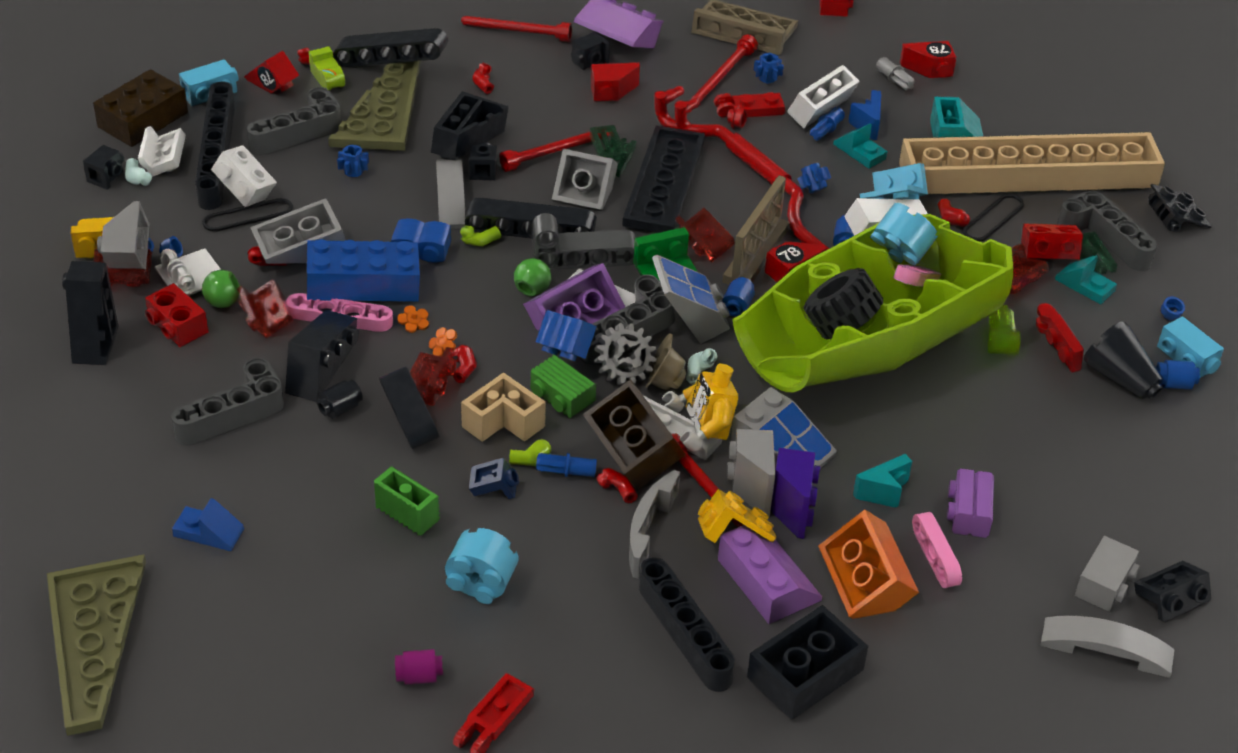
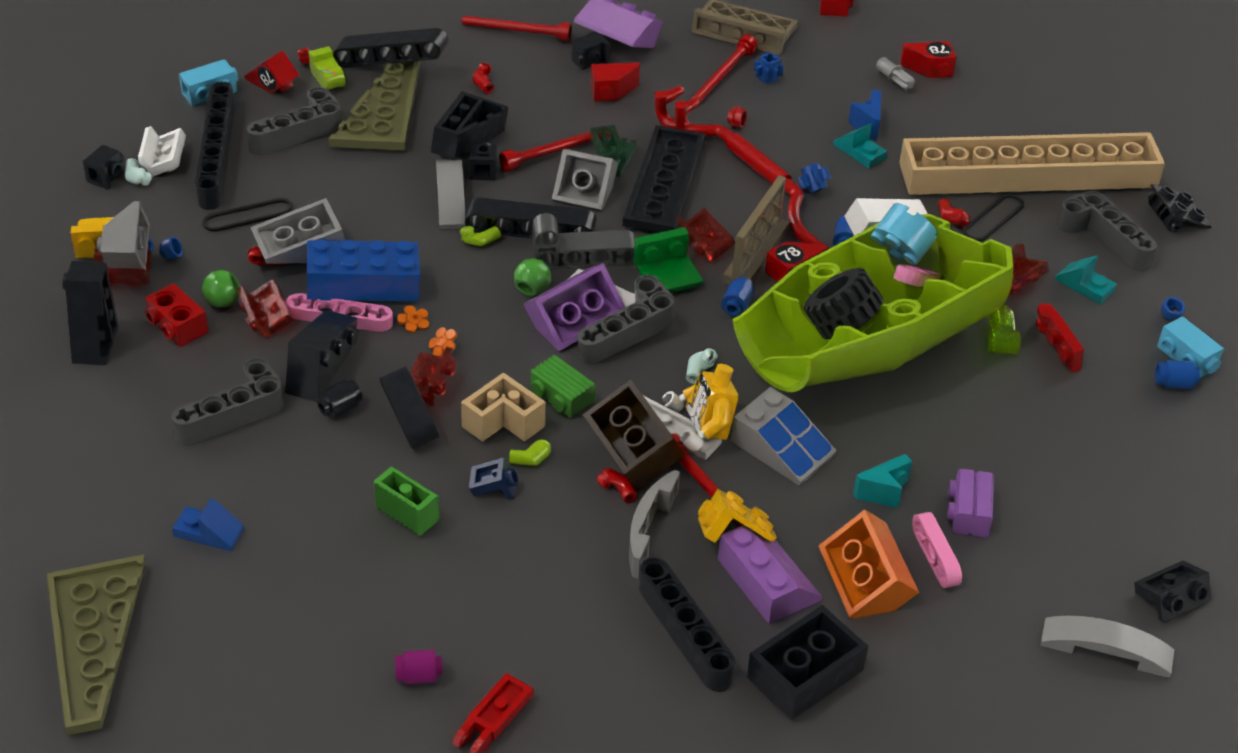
(140, 104): dark brown brick -> none
(186, 271): white hinge -> none
(243, 175): white brick -> none
(352, 160): blue gear -> none
(432, 237): blue brick -> none
(467, 363): red arm -> none
(481, 565): medium azure brick -> none
(565, 335): blue brick -> none
(566, 465): blue axle -> none
(618, 344): light grey gear -> none
(668, 368): dark tan piece -> none
(693, 298): light grey slope -> none
(753, 467): light grey slope -> none
(756, 104): red hinge -> none
(794, 489): dark purple slope -> none
(823, 96): white brick -> none
(827, 123): blue axle -> none
(899, 183): medium azure bracket -> none
(953, 119): teal slope -> none
(1052, 241): red brick -> none
(1098, 247): clear green tile -> none
(1107, 573): light grey brick -> none
(1125, 361): black cone -> none

